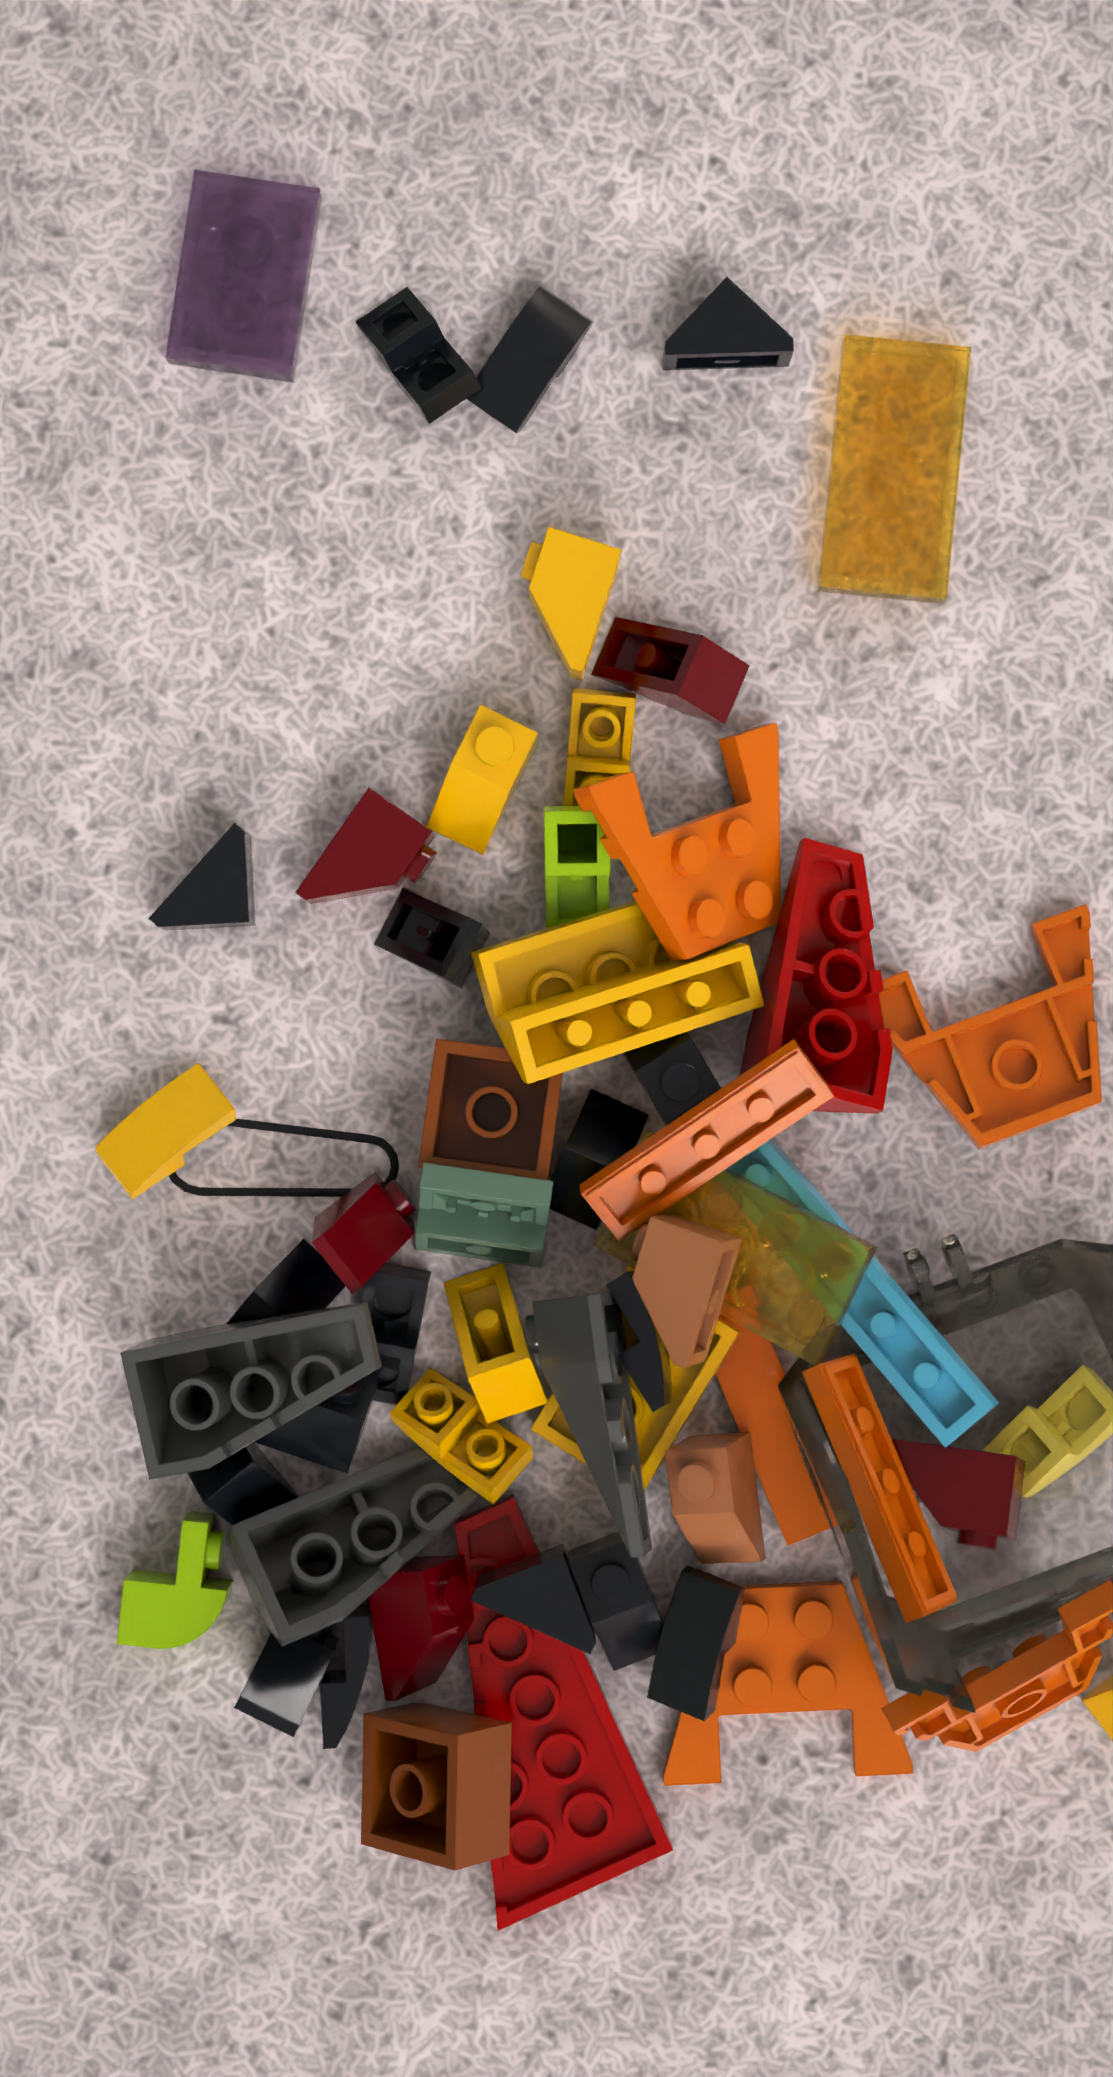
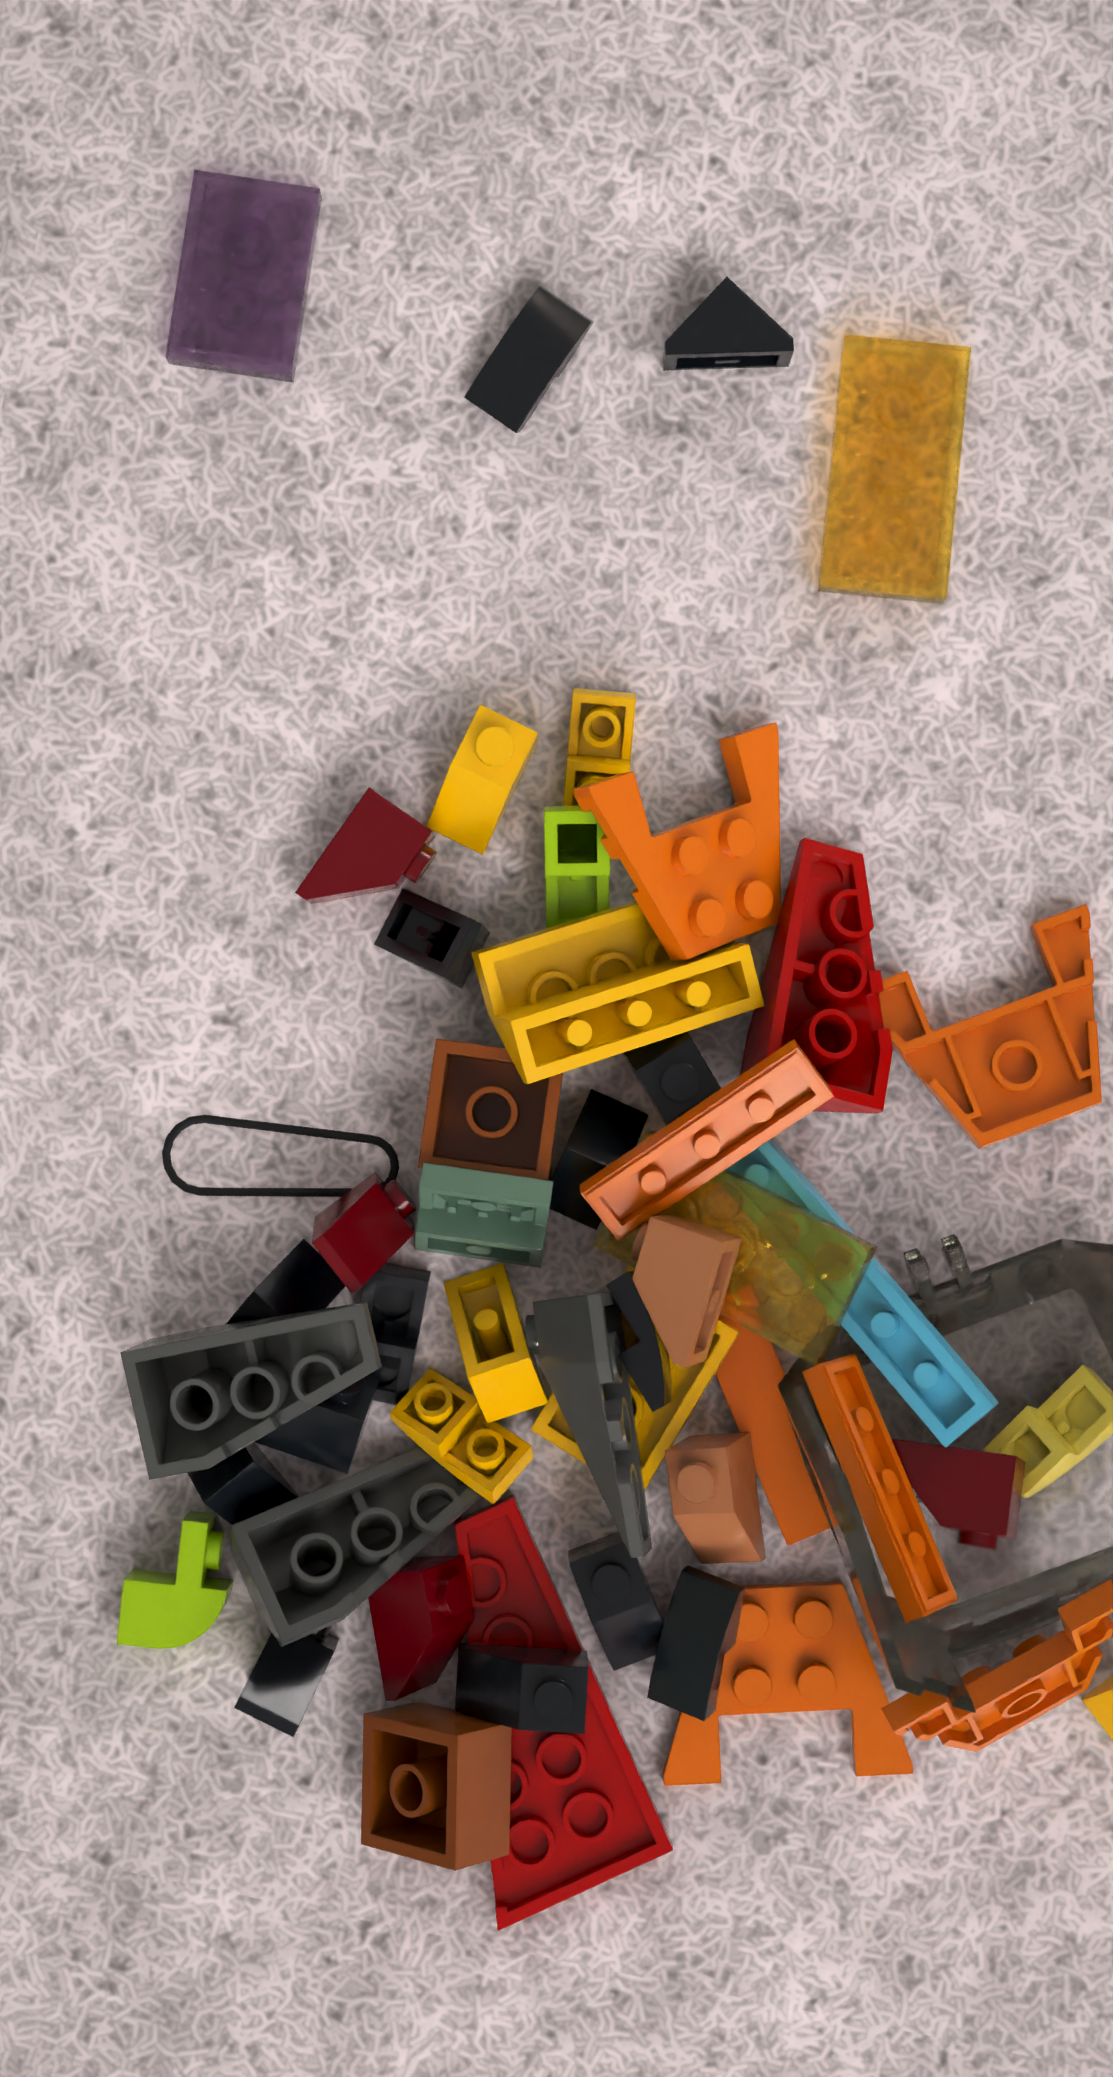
(164, 1128): yellow slope -> none
(215, 891): black slope -> none
(343, 1687): black slope -> none
(418, 355): black slope -> none
(523, 1686): none -> black slope
(539, 1595): black slope -> none
(570, 592): yellow slope -> none
(671, 668): dark red slope -> none

